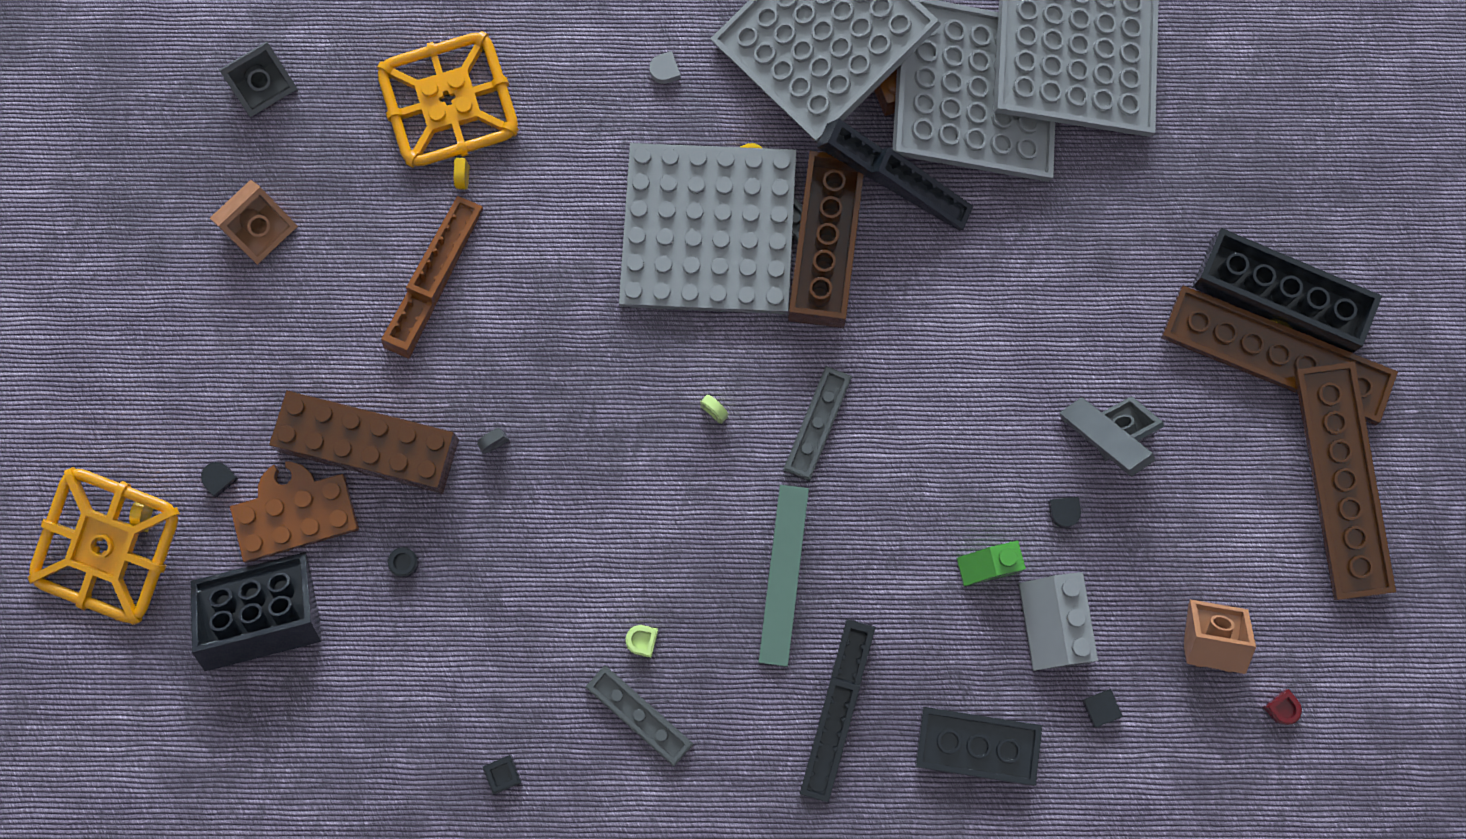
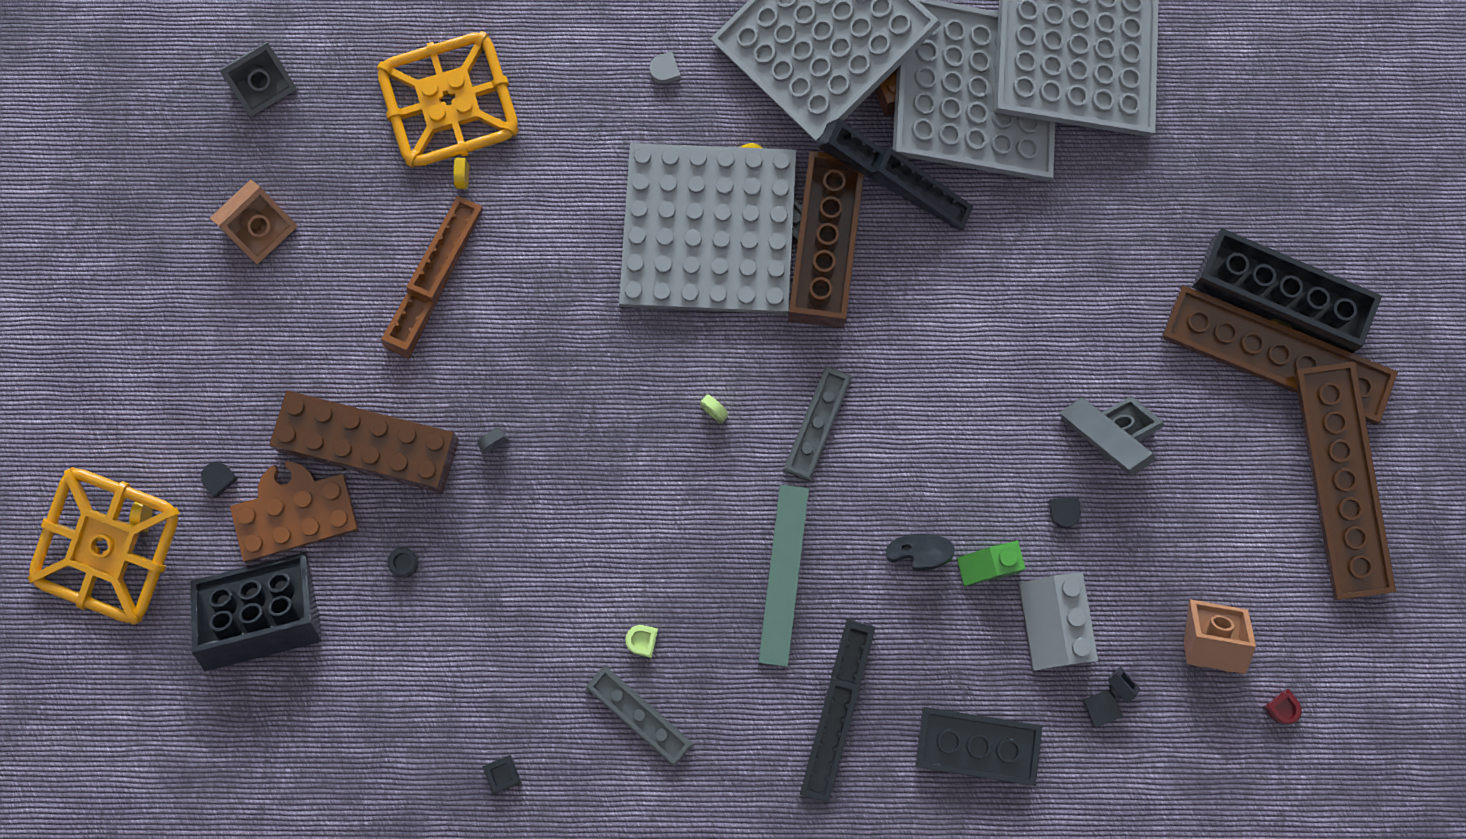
(926, 550): none -> black piece
(1122, 685): none -> black plate

